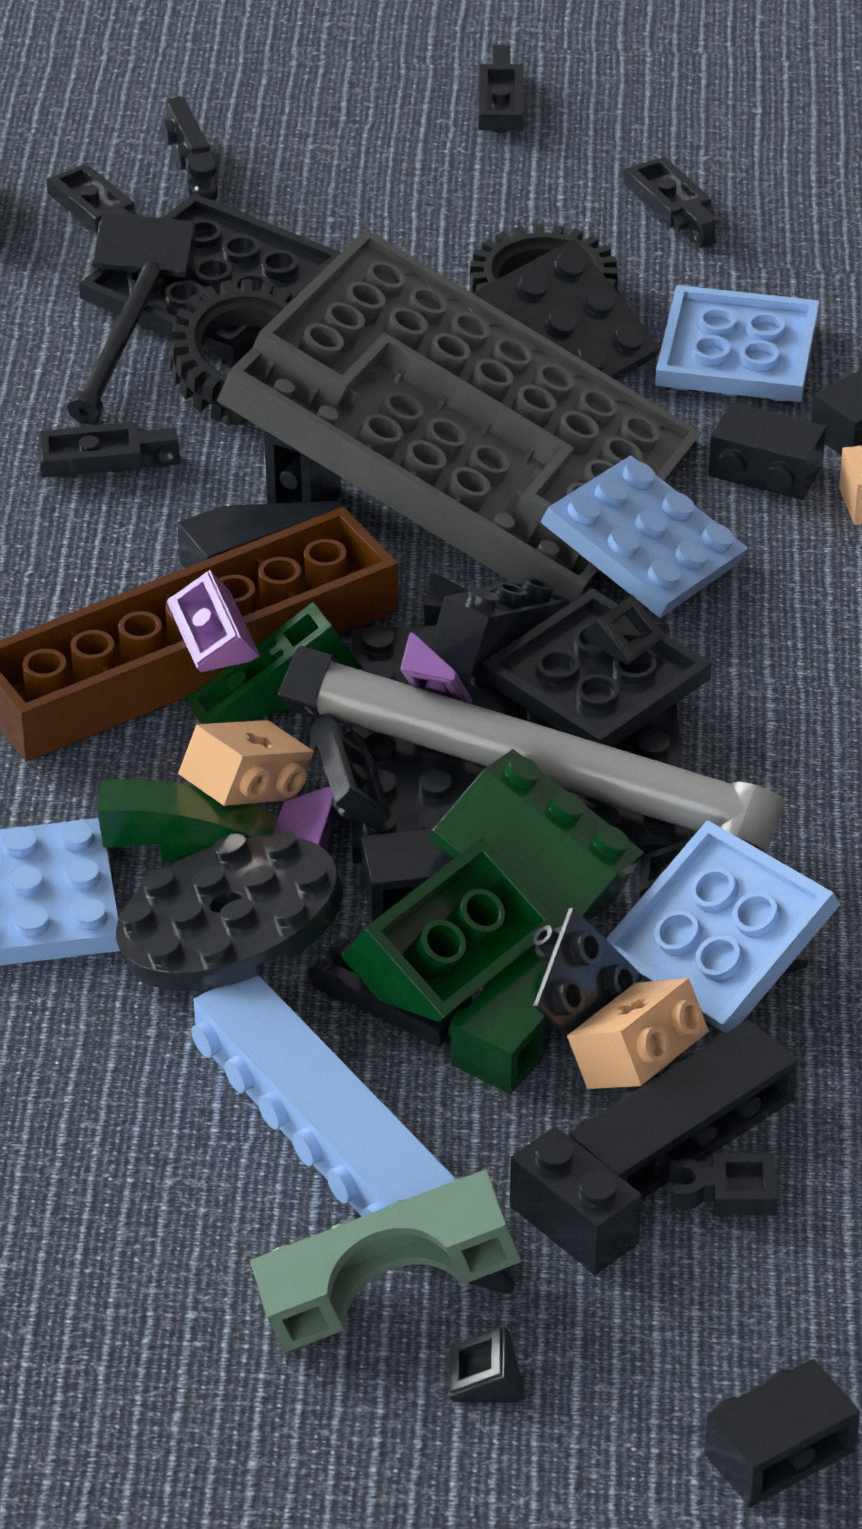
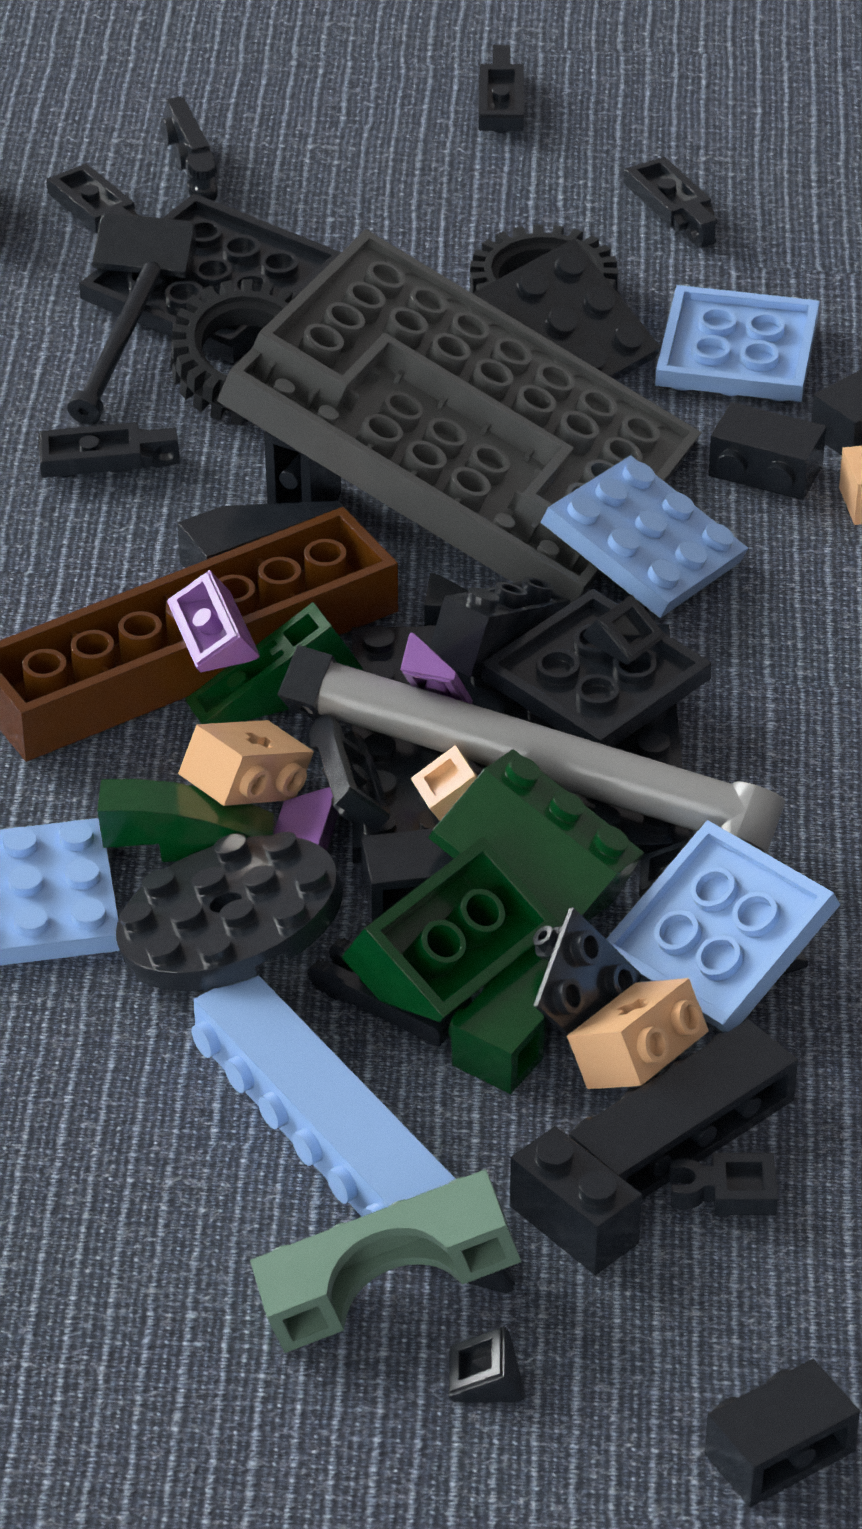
(444, 781): none -> light nougat plate

